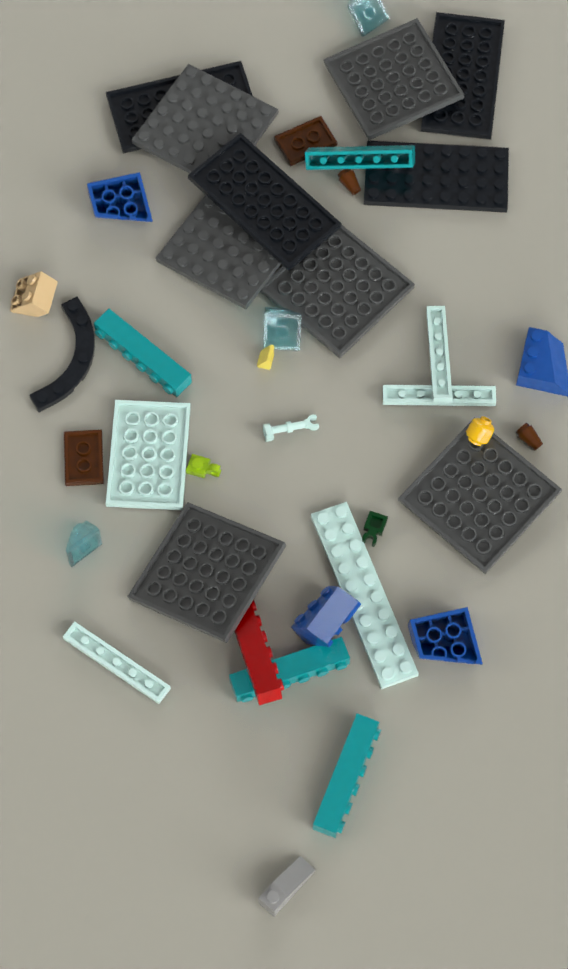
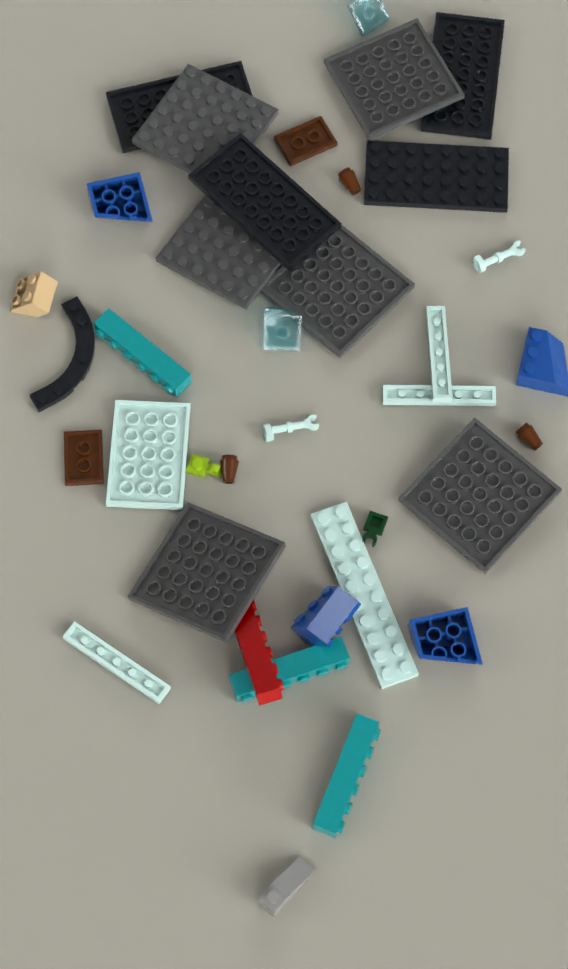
(82, 542): clear light blue slope -> none
(229, 468): none -> reddish brown cone
(266, 357): light yellow slope -> none
(360, 157): teal brick -> none
(480, 264): none -> light aqua piece
(480, 430): yellow head -> none

